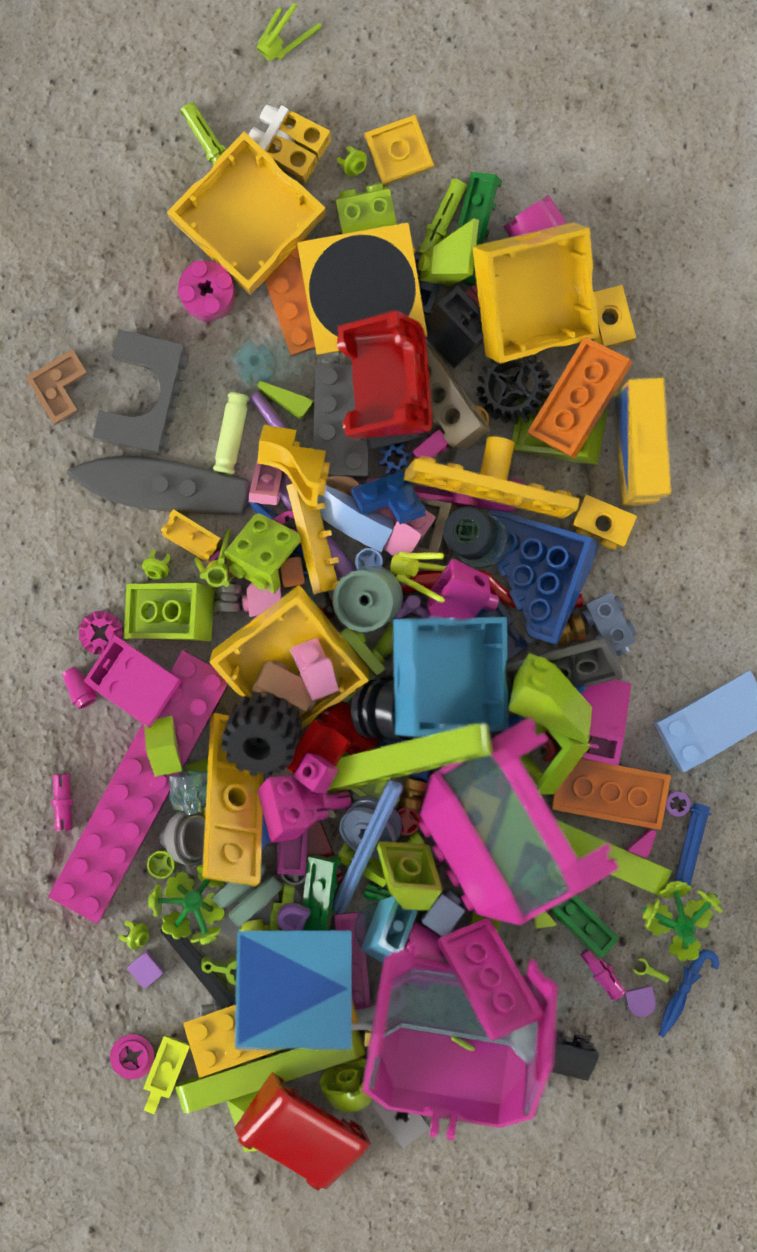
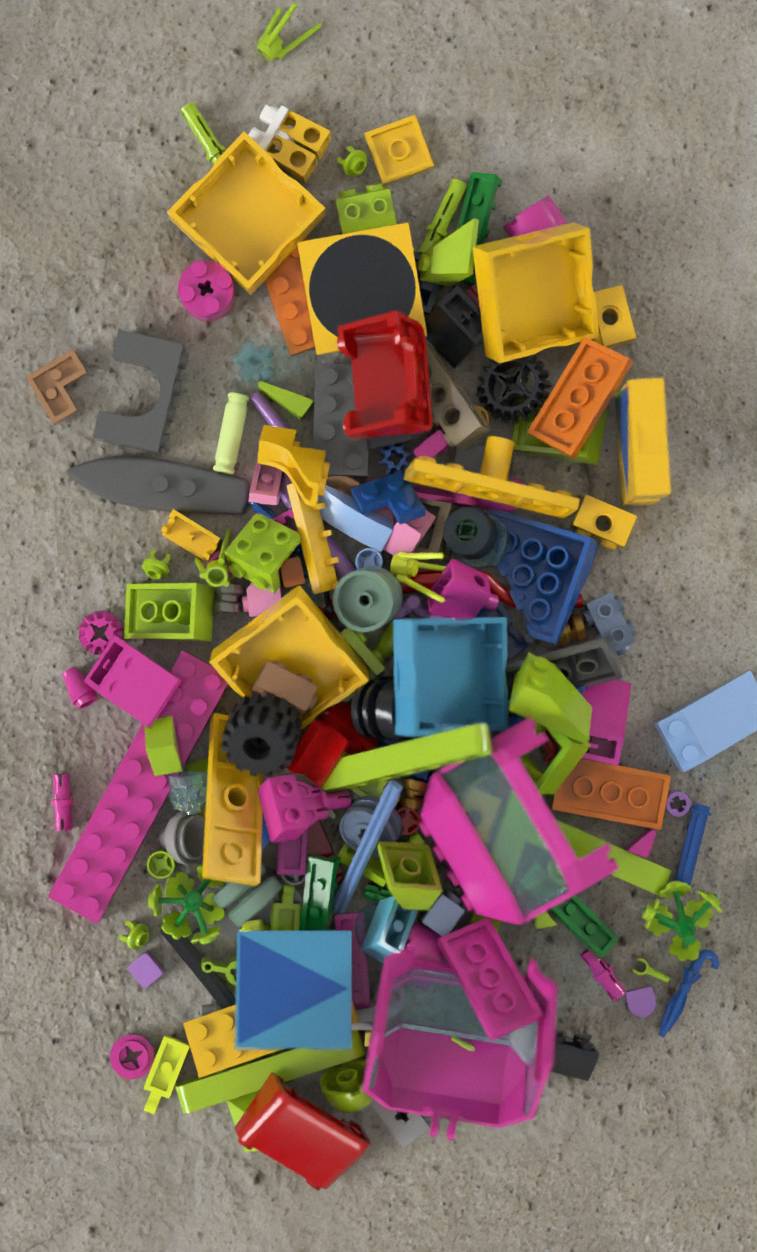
(292, 917): medium lavender tile -> none
(315, 669): bright pink slope -> none
(316, 773): dark pink plate -> none

